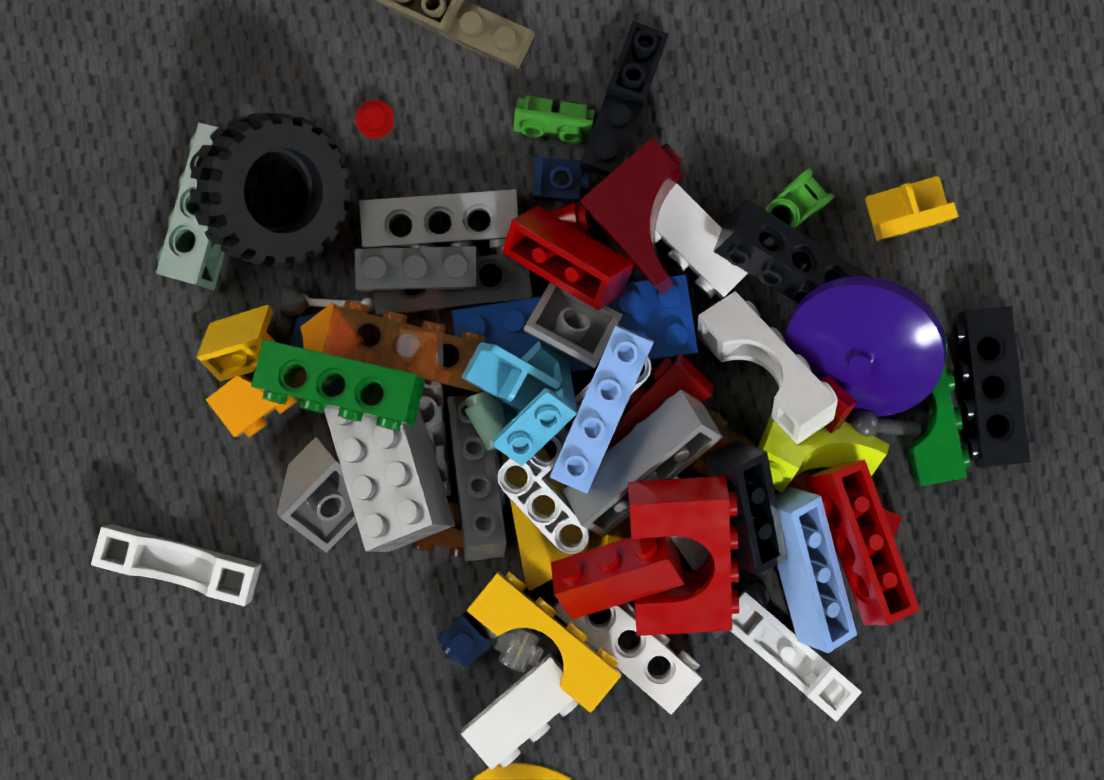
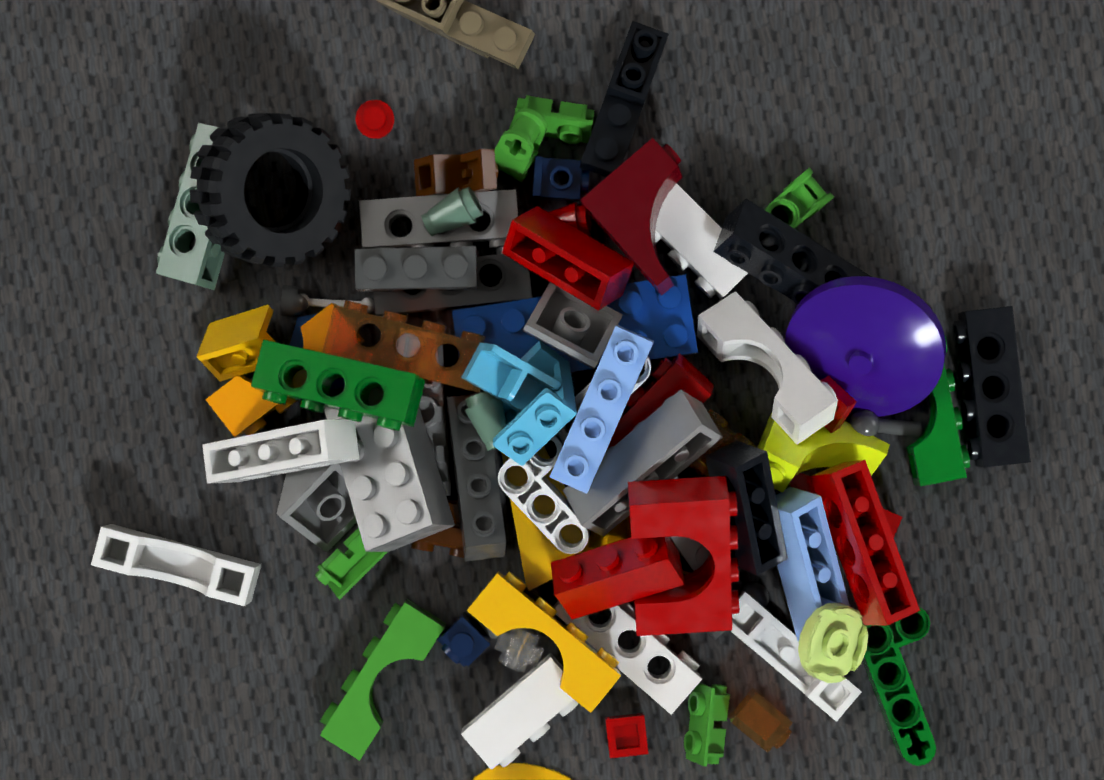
(281, 451): none -> white brick
(345, 569): none -> bright green hinge
(355, 719): none -> bright green arch
(445, 172): none -> reddish brown brick
(453, 211): none -> sand green cone
(520, 143): none -> bright green piece
(626, 735): none -> red plate
(703, 741): none -> bright green hinge
(761, 721): none -> clear orange brick
(832, 642): none -> yellowish green tile
(900, 688): none -> green beam
(909, 208): yellow panel -> none

